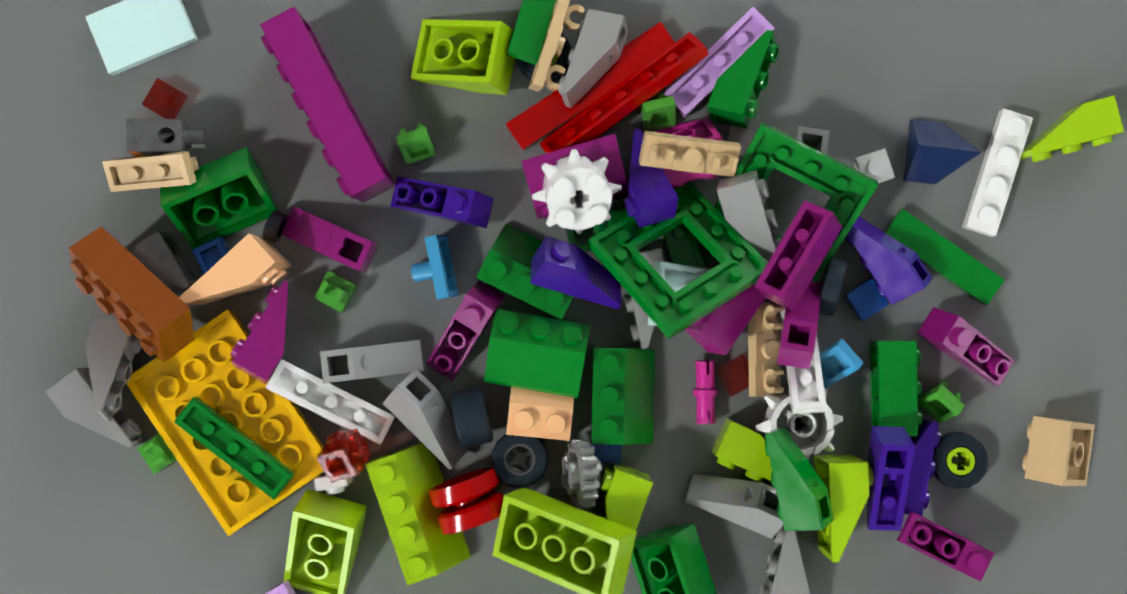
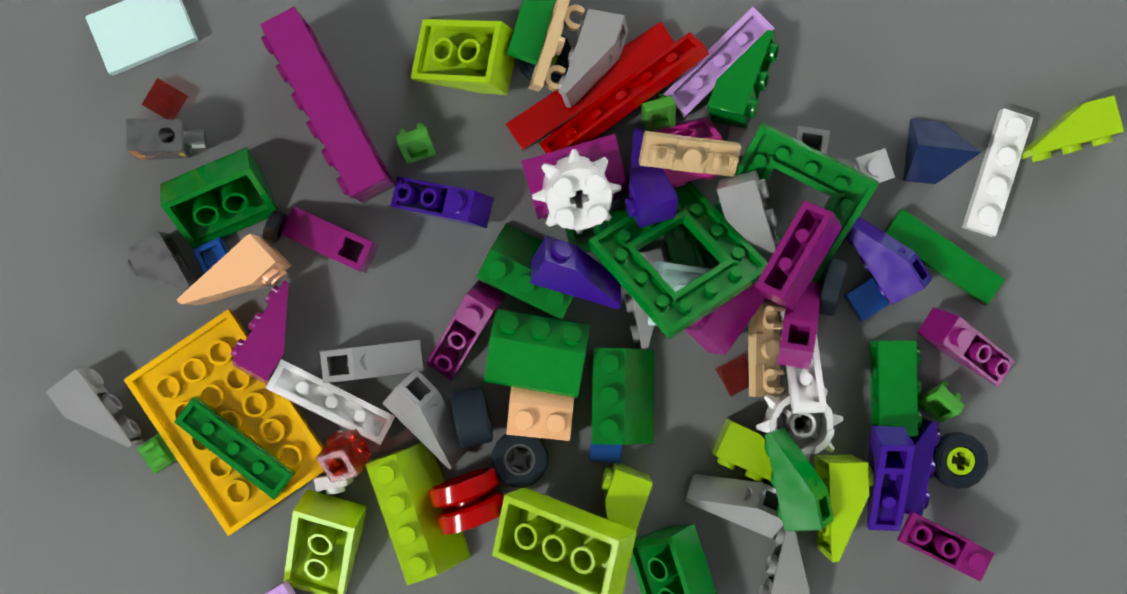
(109, 363): light grey slope -> none
(131, 294): dark orange brick -> none
(150, 171): tan plate -> none
(335, 291): bright green tile -> none
(438, 267): dark azure tile -> none
(581, 474): light grey gear -> none
(705, 391): dark pink pin -> none
(838, 362): dark azure tile -> none
(1058, 451): tan slope -> none

